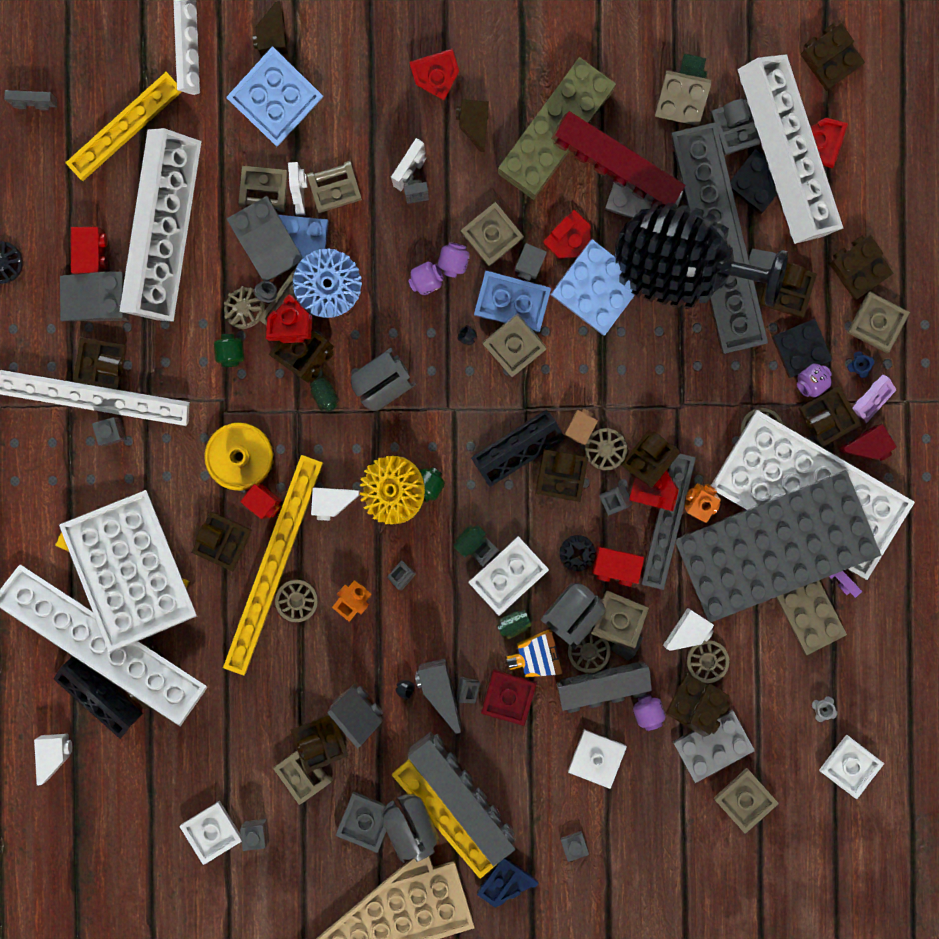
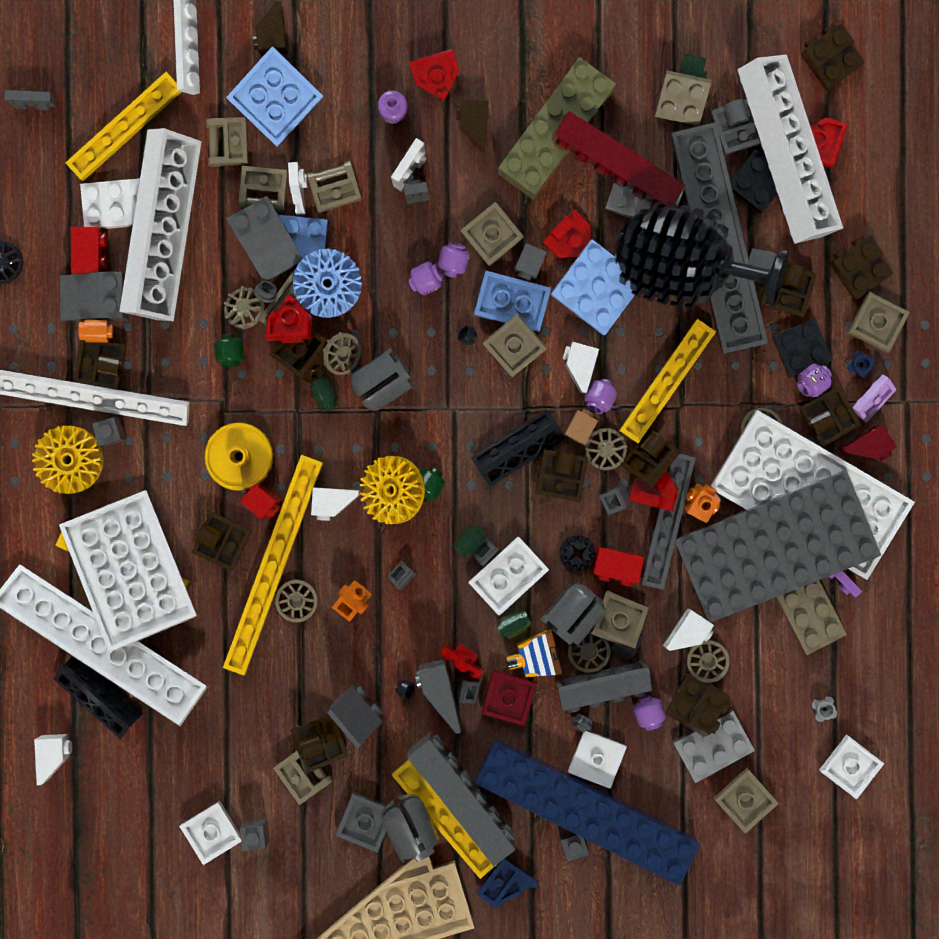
(52, 459): none -> yellow wheel
(95, 331): none -> orange brick
(109, 203): none -> white plate
(234, 141): none -> dark tan plate
(341, 353): none -> dark tan wheel
(392, 107): none -> medium lavender head
(463, 659): none -> red plate
(580, 364): none -> white slope
(581, 723): none -> dark grey plate
(587, 811): none -> dark blue brick
(600, 396): none -> medium lavender head
(667, 381): none -> yellow plate

